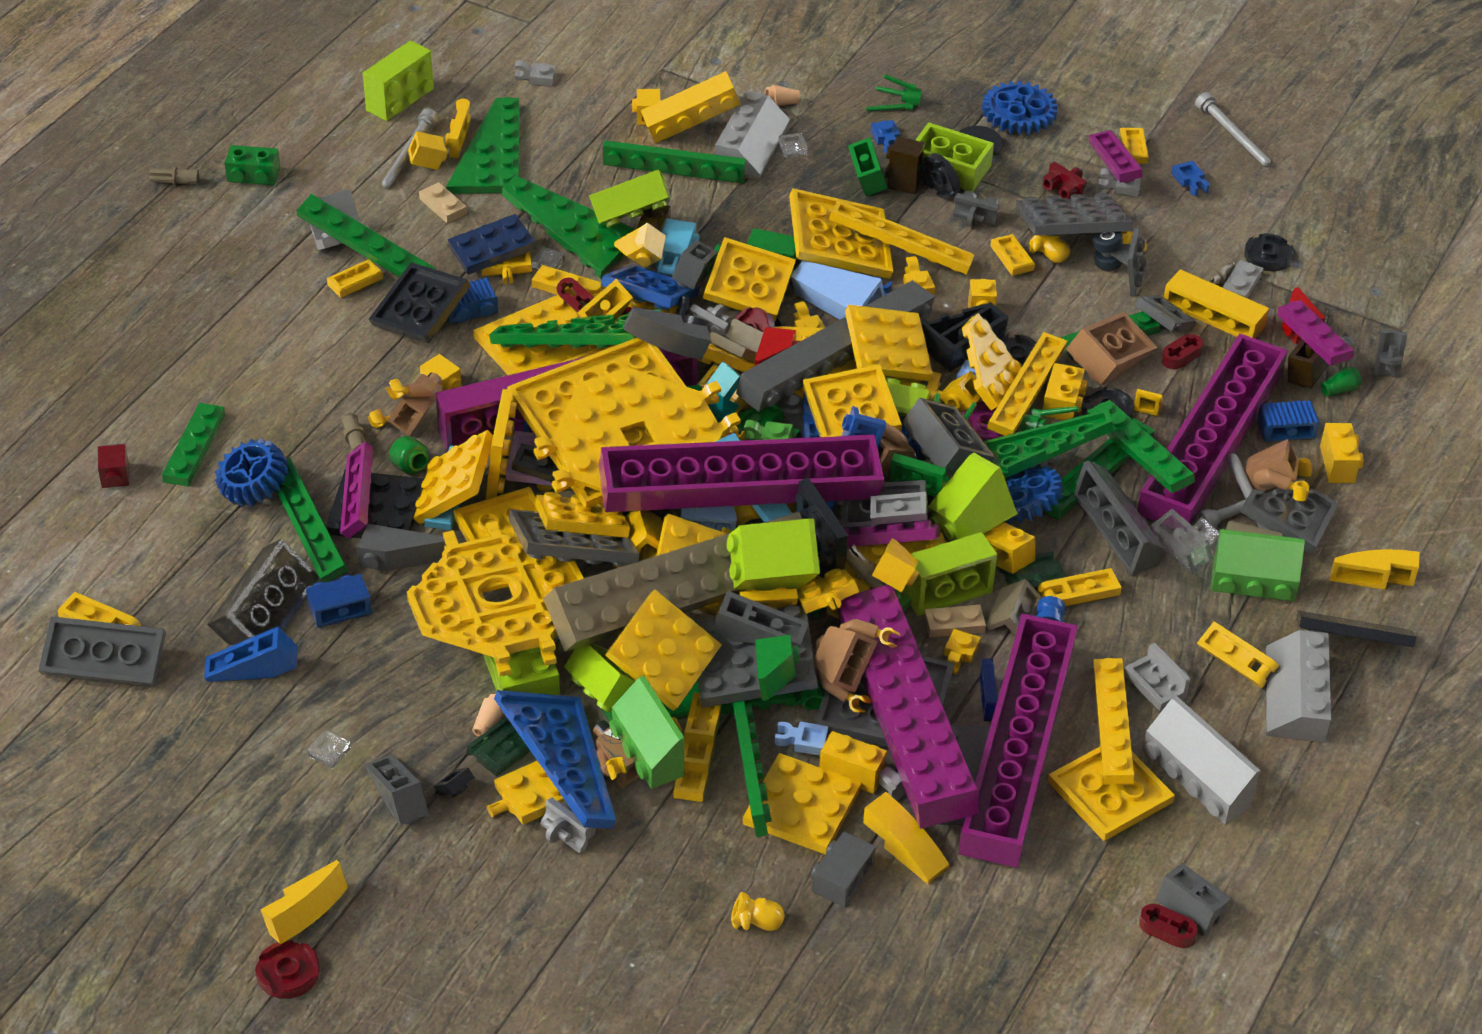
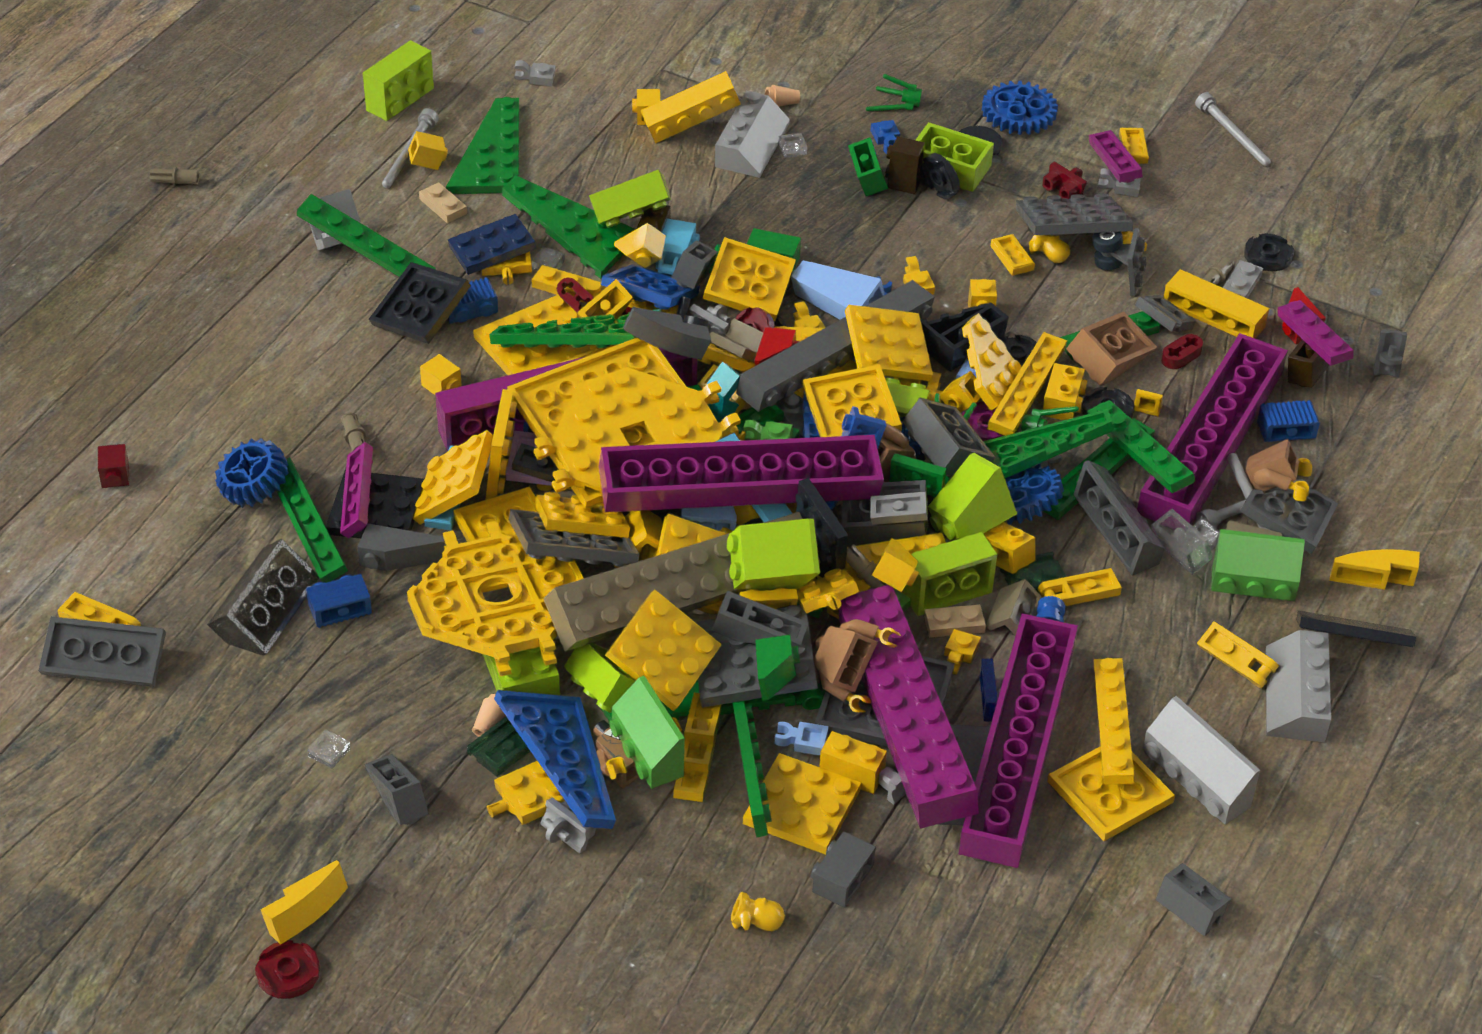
(193, 444): green plate -> none
(252, 165): green brick -> none
(254, 658): blue slope -> none
(354, 278): yellow plate -> none
(409, 455): green head -> none
(413, 406): medium nougat torso -> none
(454, 782): black plate -> none
(458, 128): yellow plate -> none
(674, 161): green plate -> none
(833, 245): yellow plate -> none
(870, 536): magenta plate -> none
(902, 237): yellow plate -> none
(905, 838): yellow slope -> none
(976, 210): dark grey hips -> none
(1158, 677): light grey bracket -> none
(1168, 925): dark red beam -> none
(1190, 175): blue plate -> none
(1341, 453): yellow brick -> none
(1343, 381): green cone -> none

